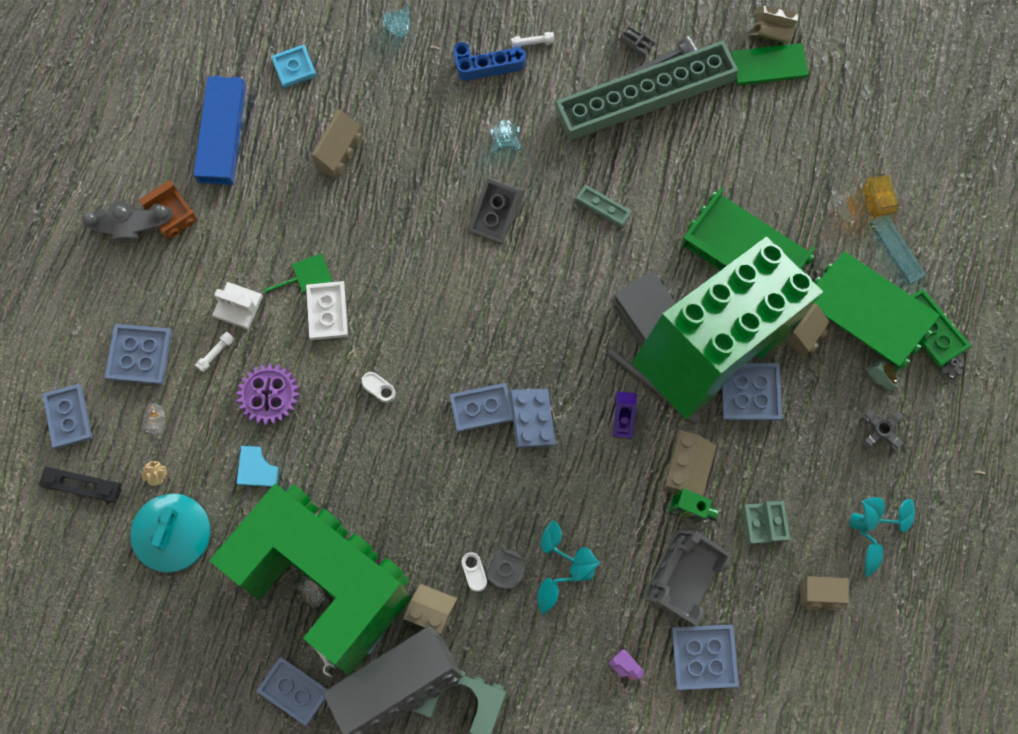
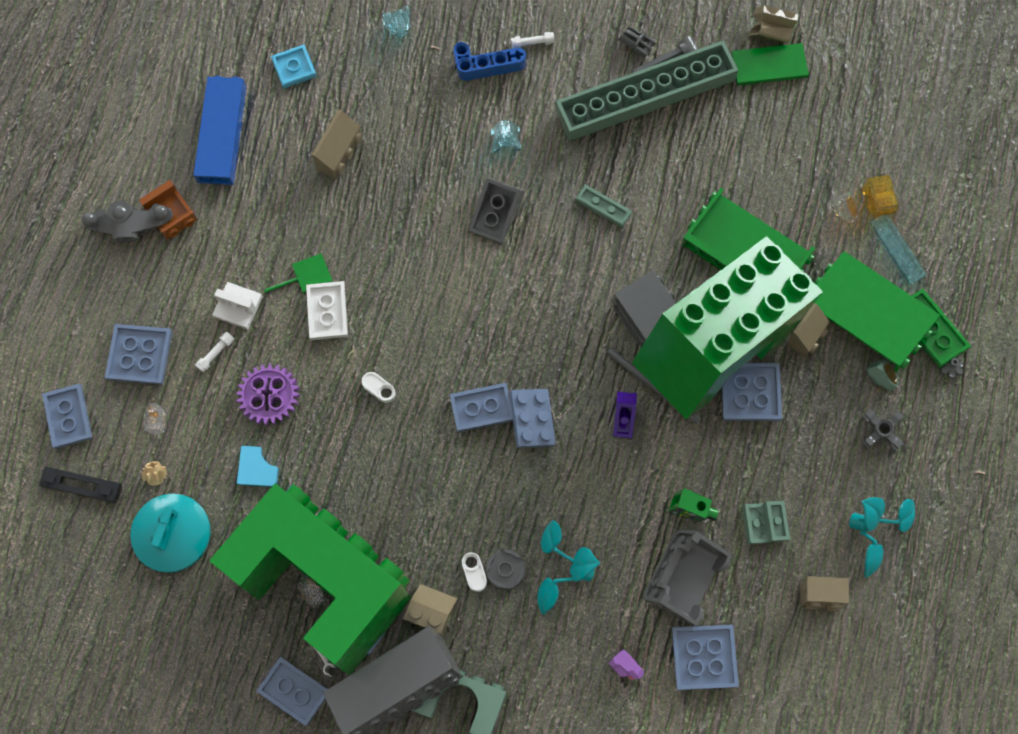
(690, 464): dark tan slope -> none

